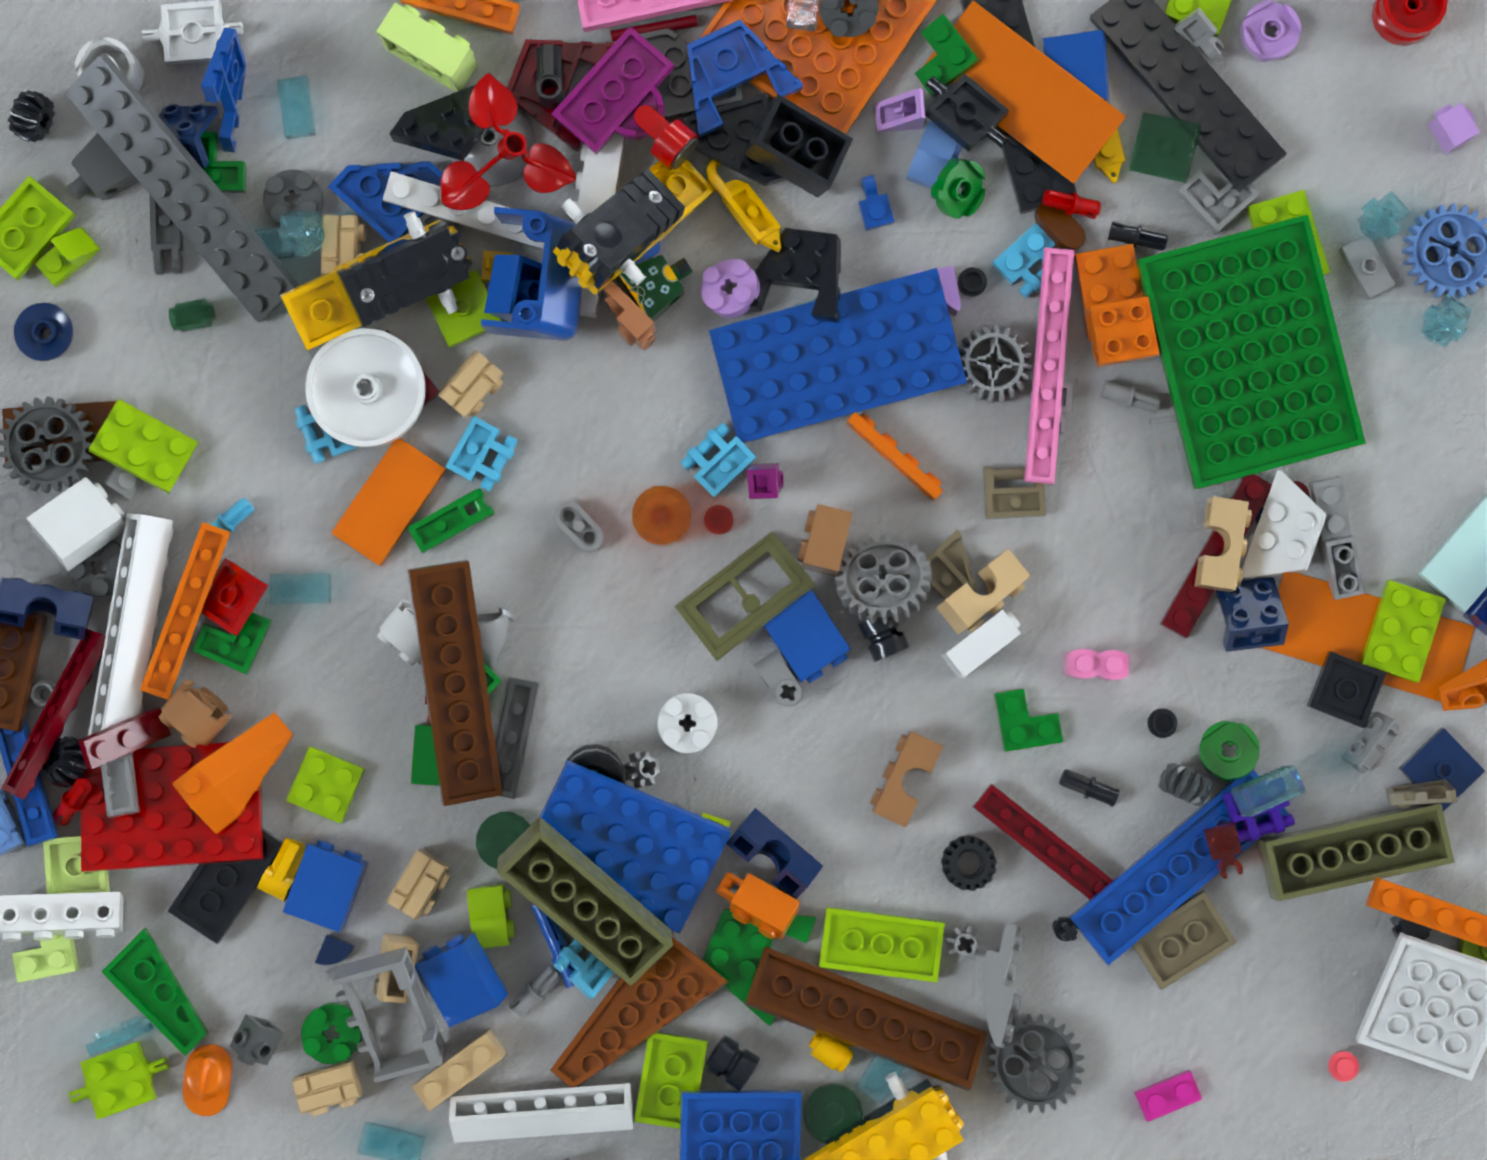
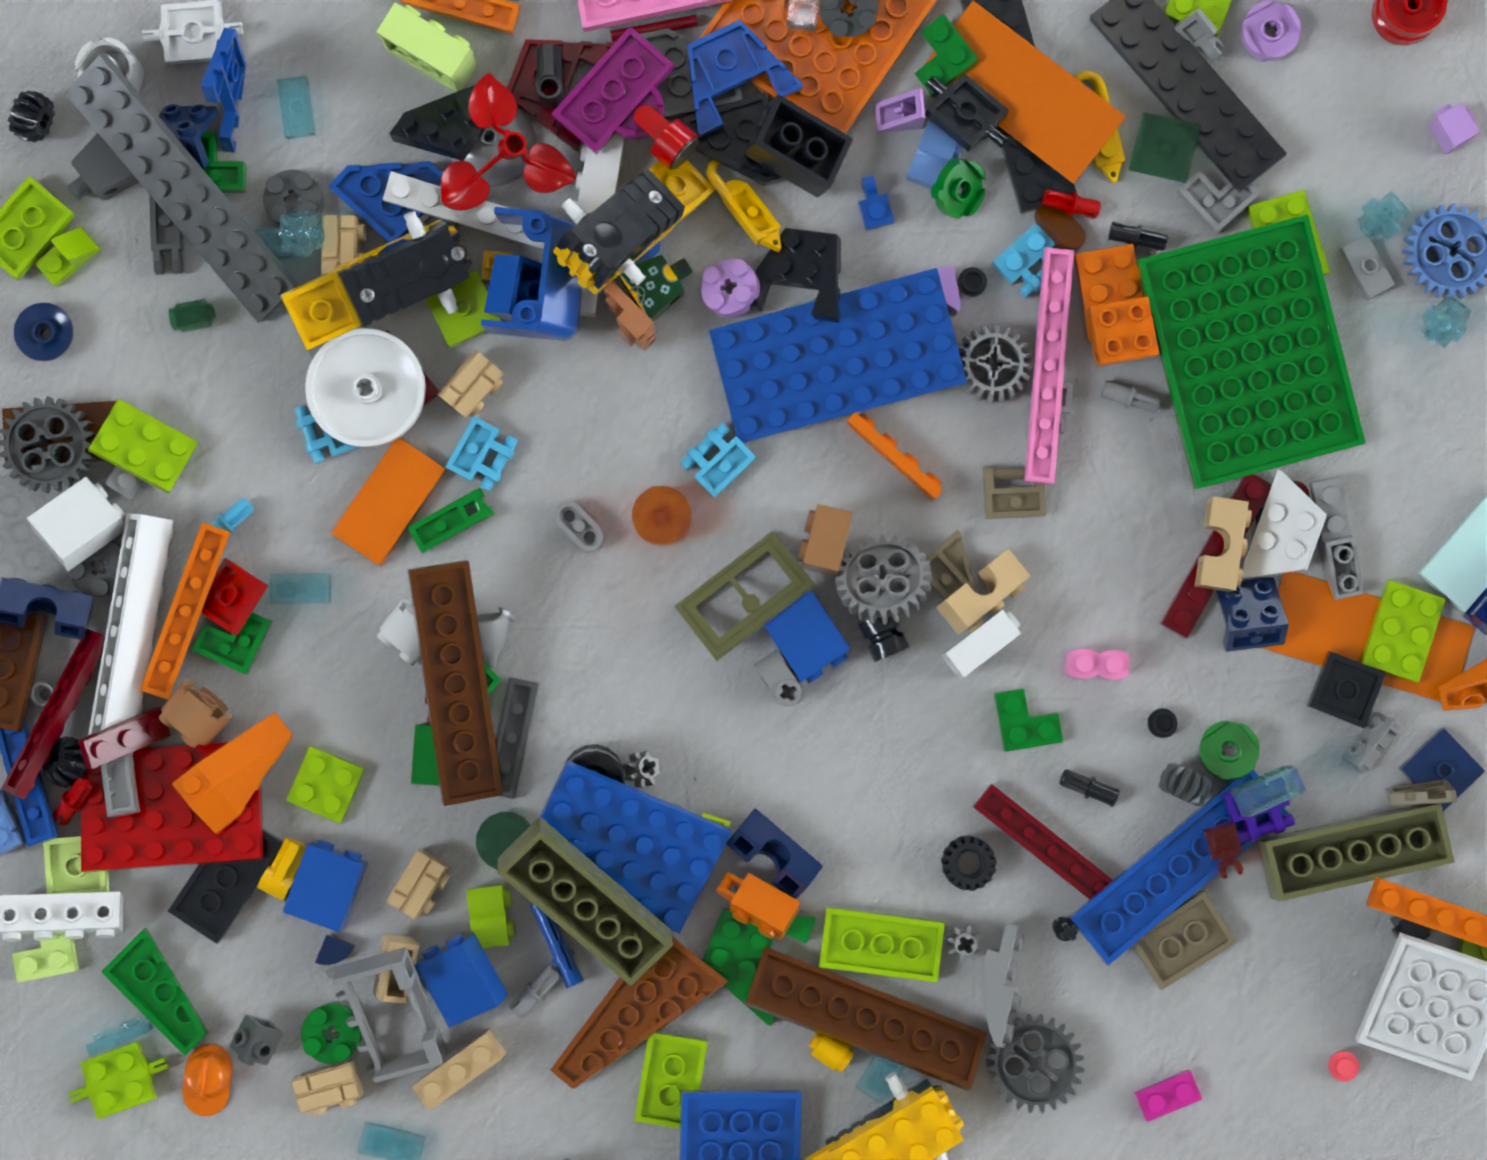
(541, 1113): white brick -> none
(589, 973): medium azure plate -> none
(675, 735): white brick -> none
(718, 519): clear red plate -> none
(732, 1062): black wheel -> none
(765, 481): magenta brick -> none
(831, 1110): clear green tile -> none
(891, 800): medium nougat arch -> none
(1083, 57): blue brick -> none

